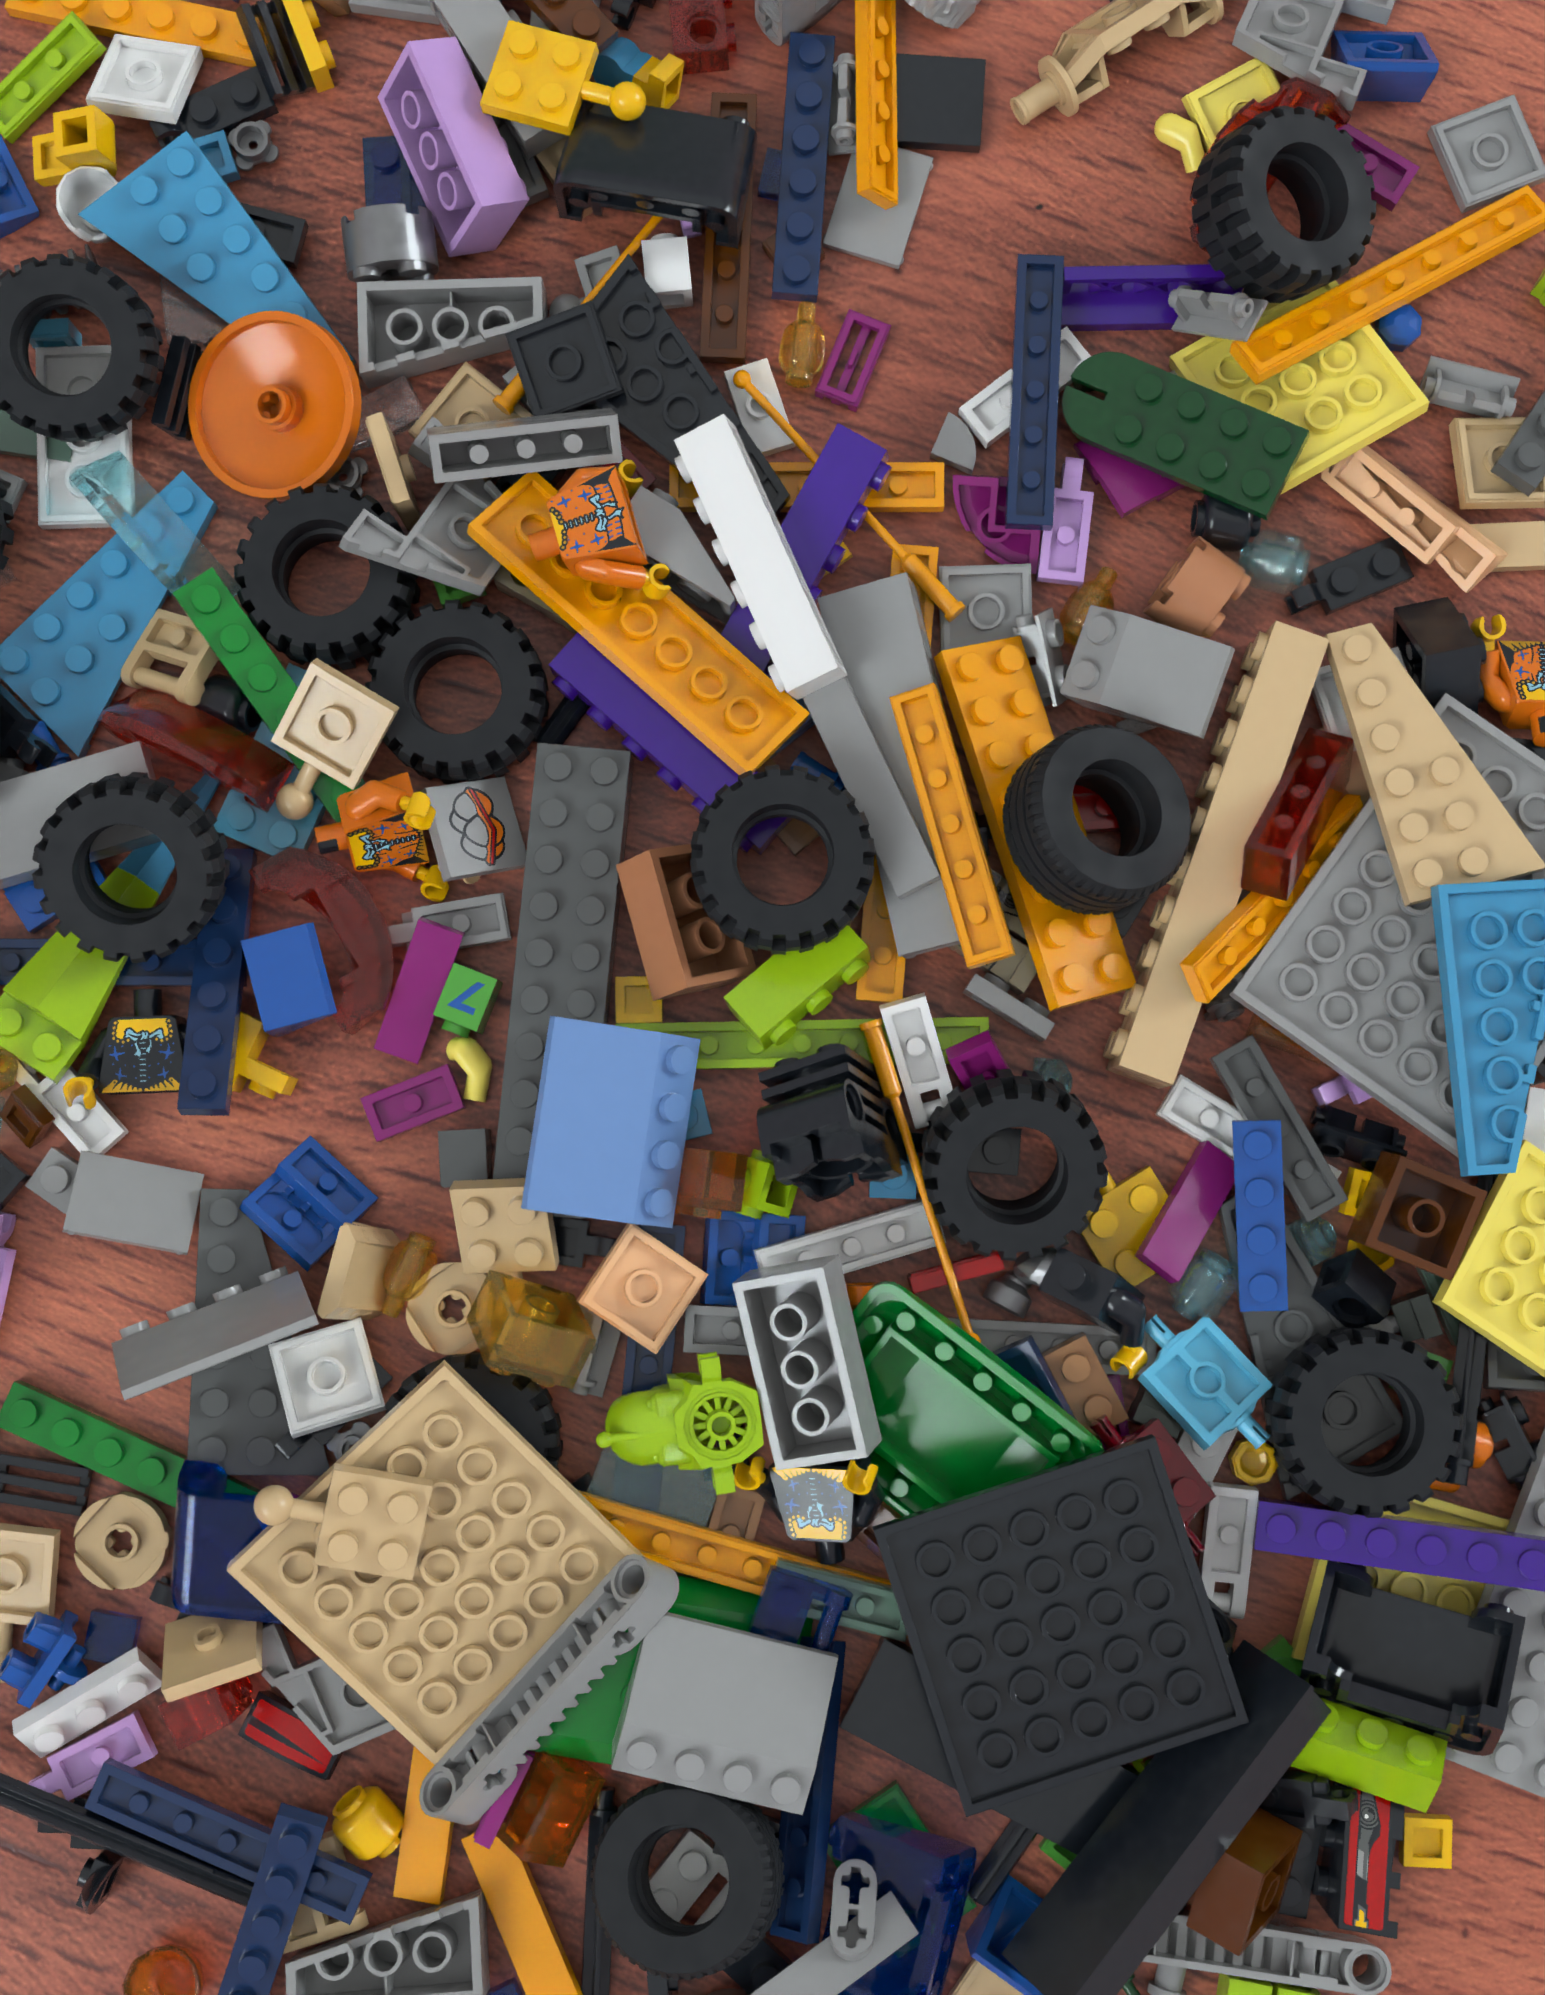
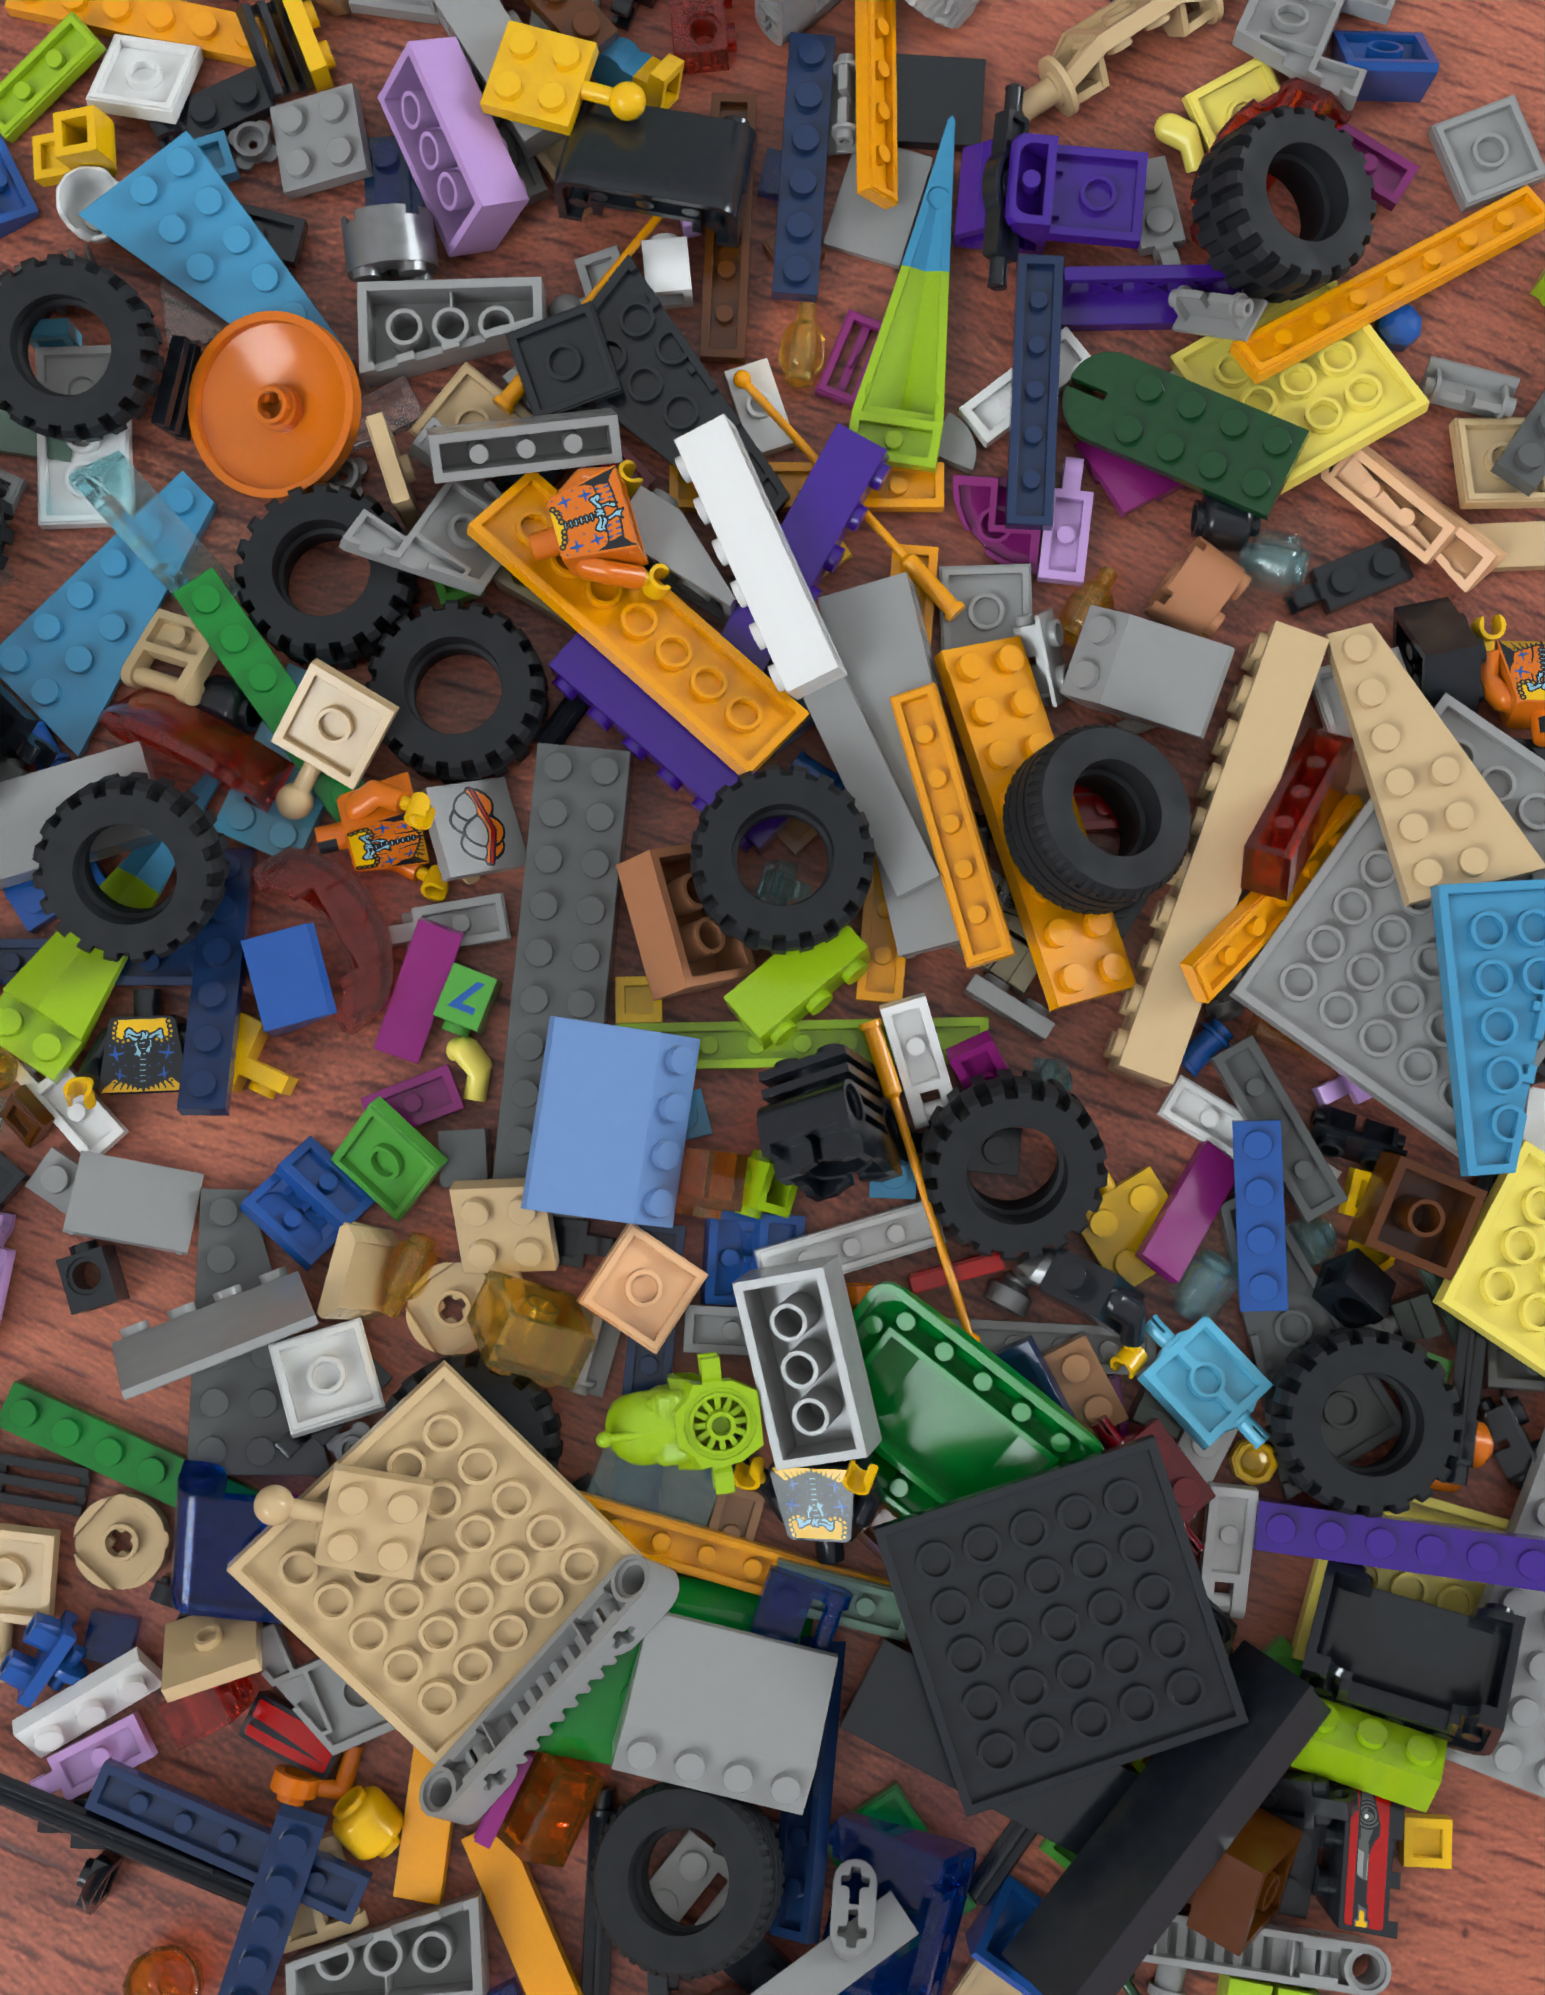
(111, 1286): none -> black brick
(297, 1786): none -> orange plate
(321, 141): none -> light grey plate
(389, 1159): none -> bright green tile
(779, 886): none -> clear light blue tile
(906, 374): none -> lime plate
(1035, 191): none -> dark purple piece
(1161, 221): none -> light grey plate
(1205, 1045): none -> blue pin

